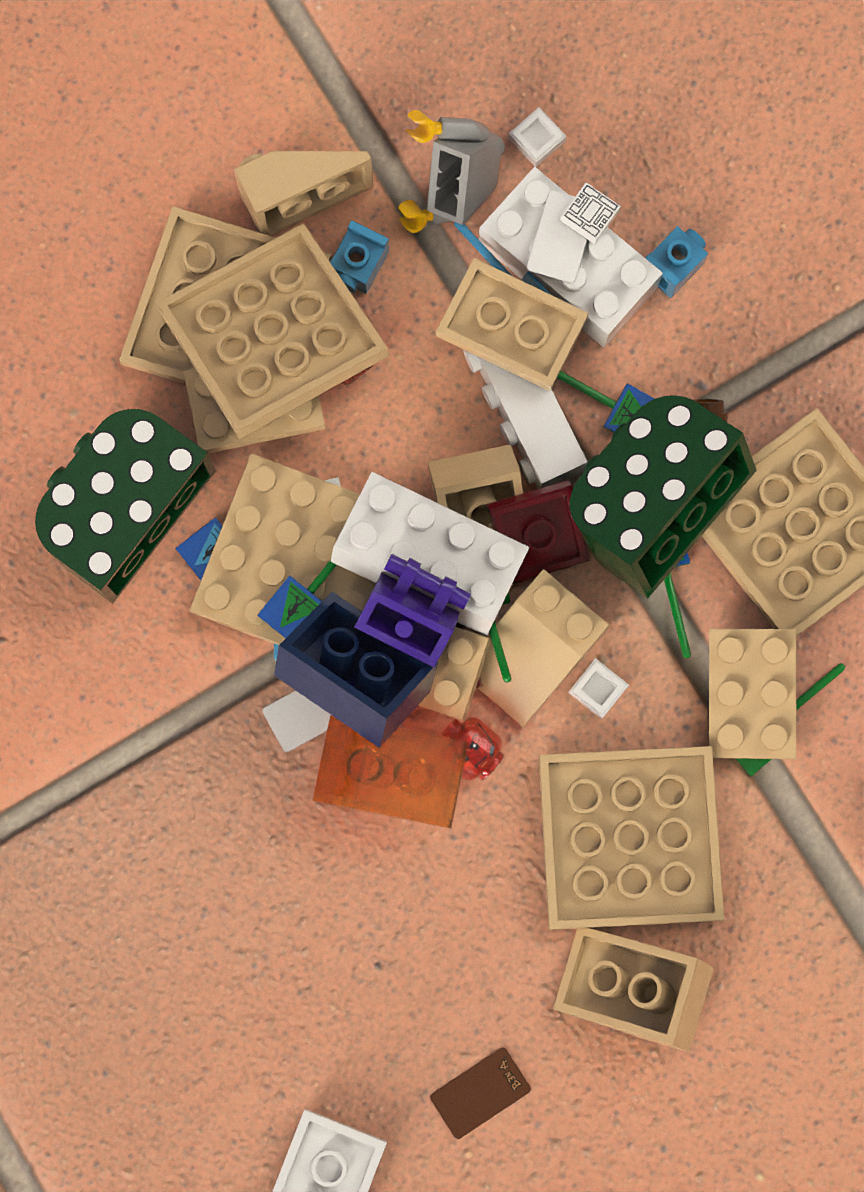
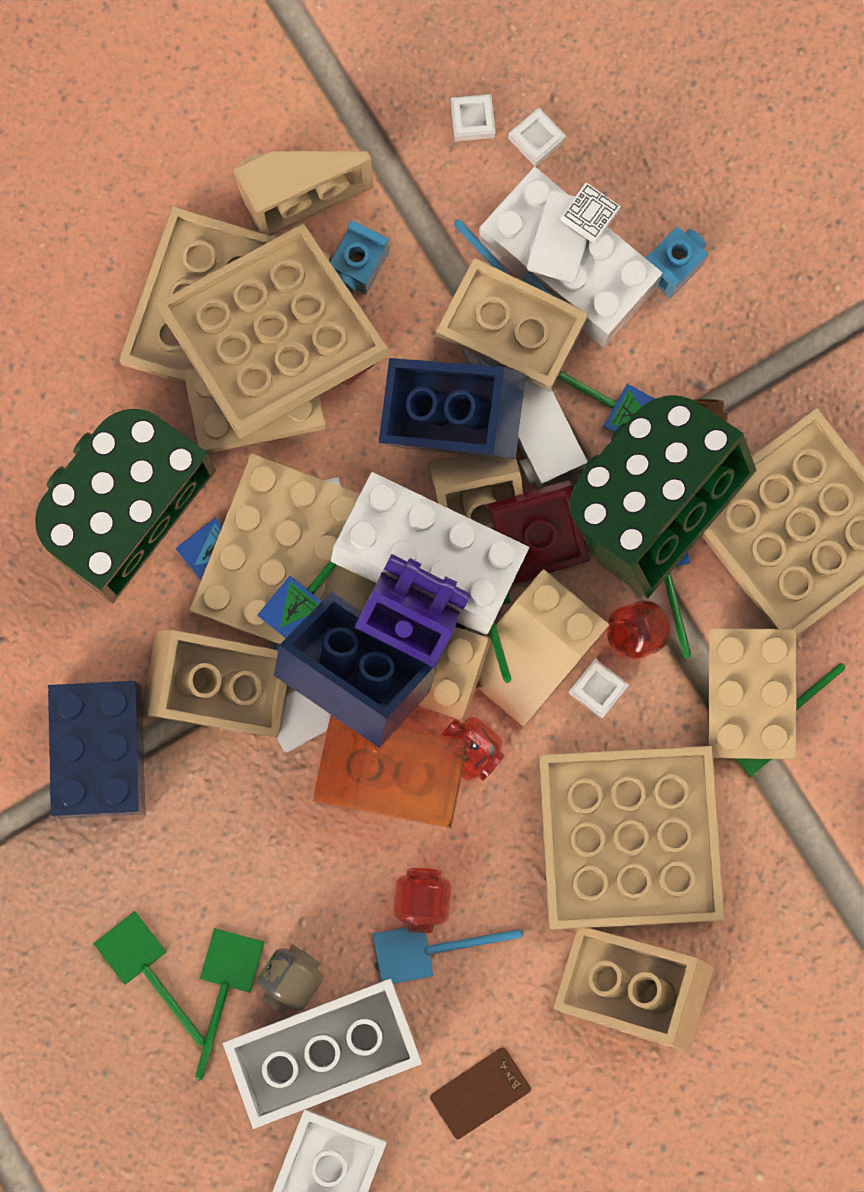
(96, 749): none -> dark blue brick
(131, 950): none -> green piece
(214, 683): none -> tan slope
(233, 964): none -> green piece
(290, 979): none -> dark tan head
(322, 1053): none -> white brick
(407, 955): none -> dark azure piece
(422, 899): none -> clear red head
(452, 408): none -> dark blue brick
(461, 170): light grey torso -> none
(472, 117): none -> white tile
(638, 629): none -> clear red head

